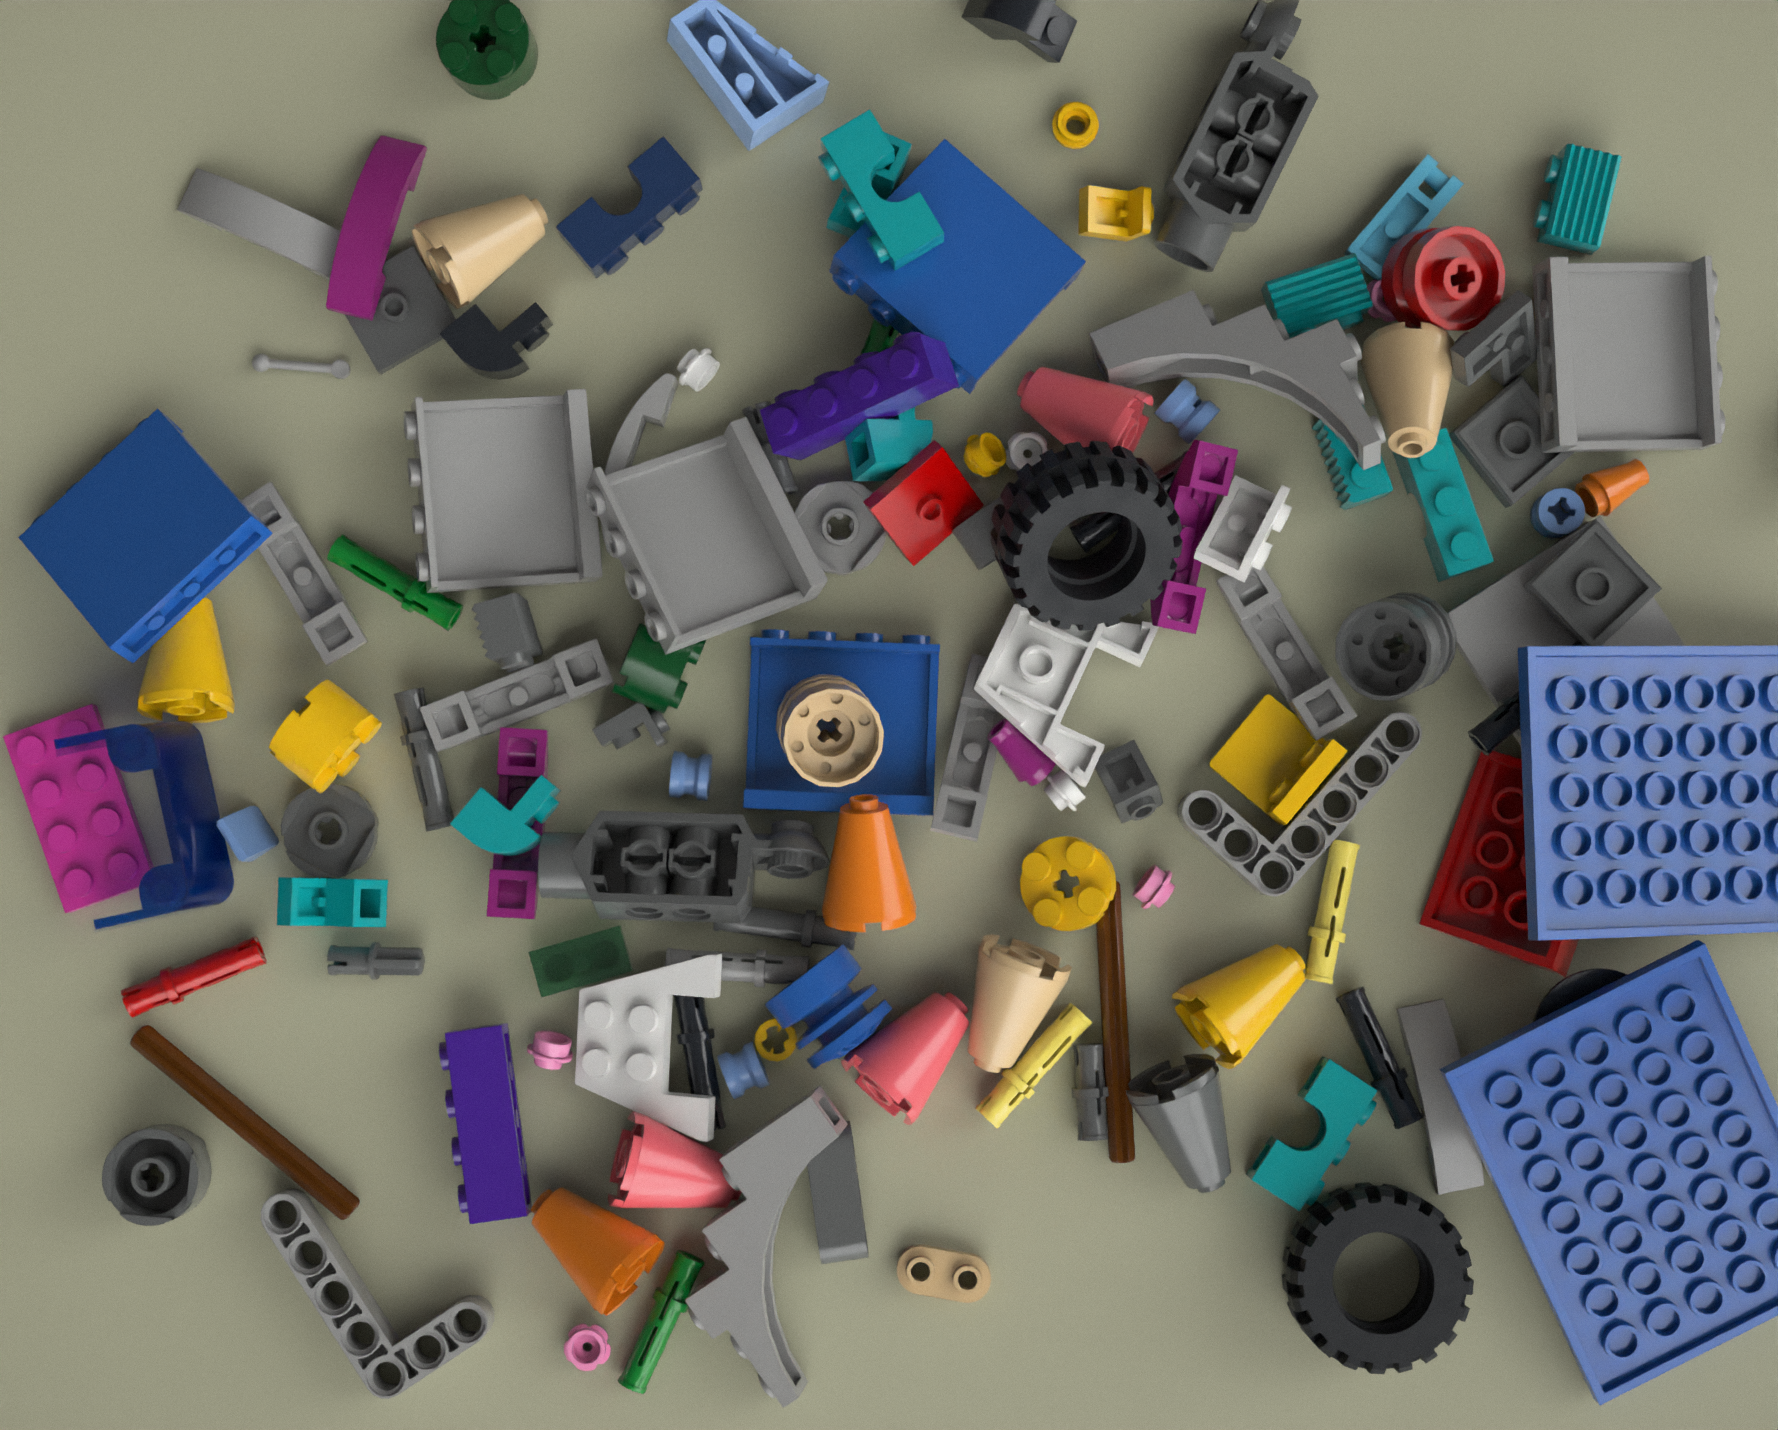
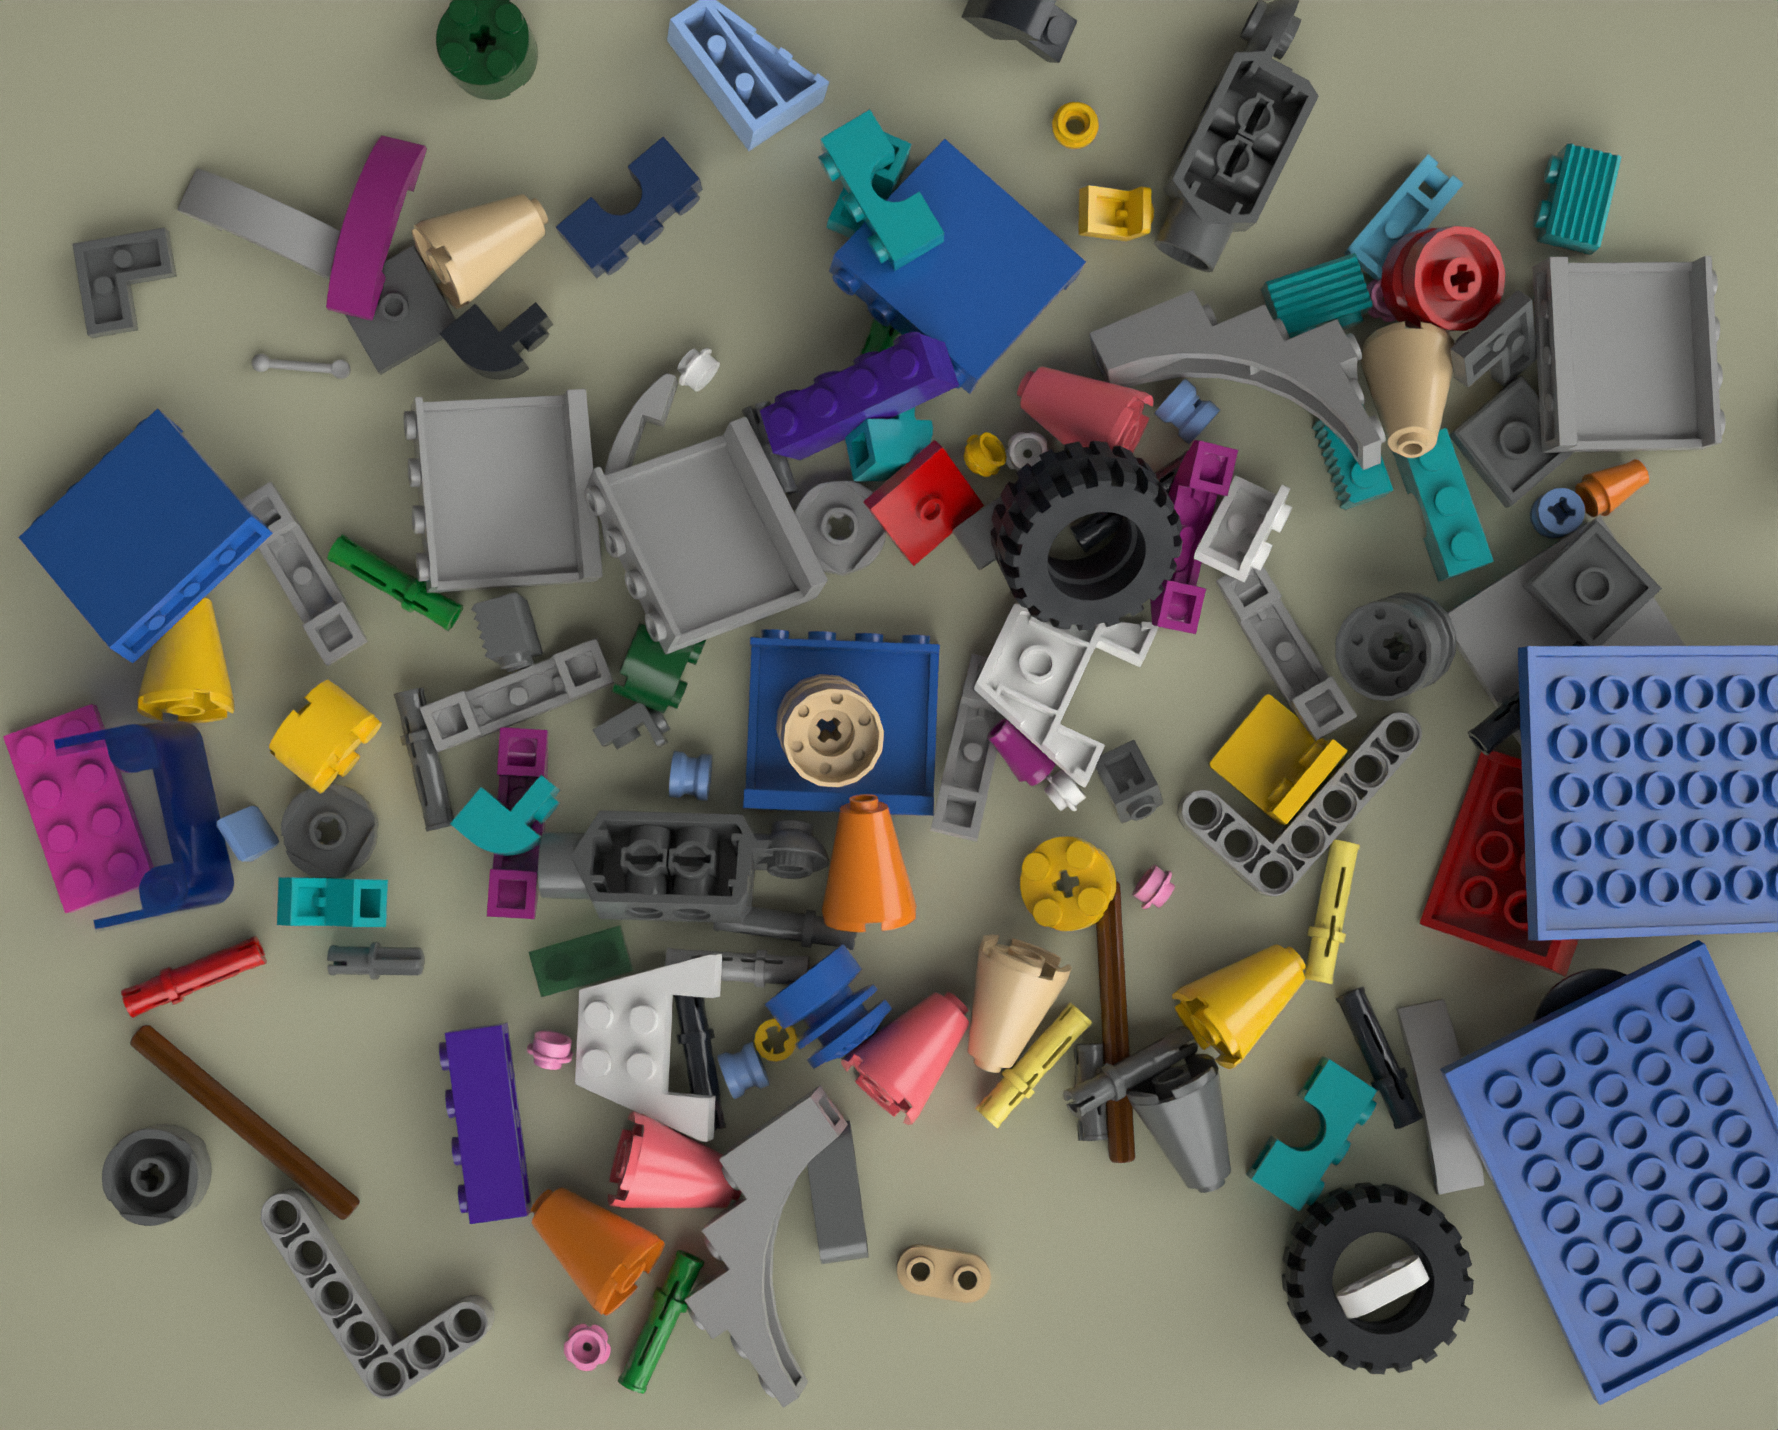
(109, 269): none -> dark grey plate
(1115, 1079): none -> dark grey pin
(1382, 1286): none -> white beam

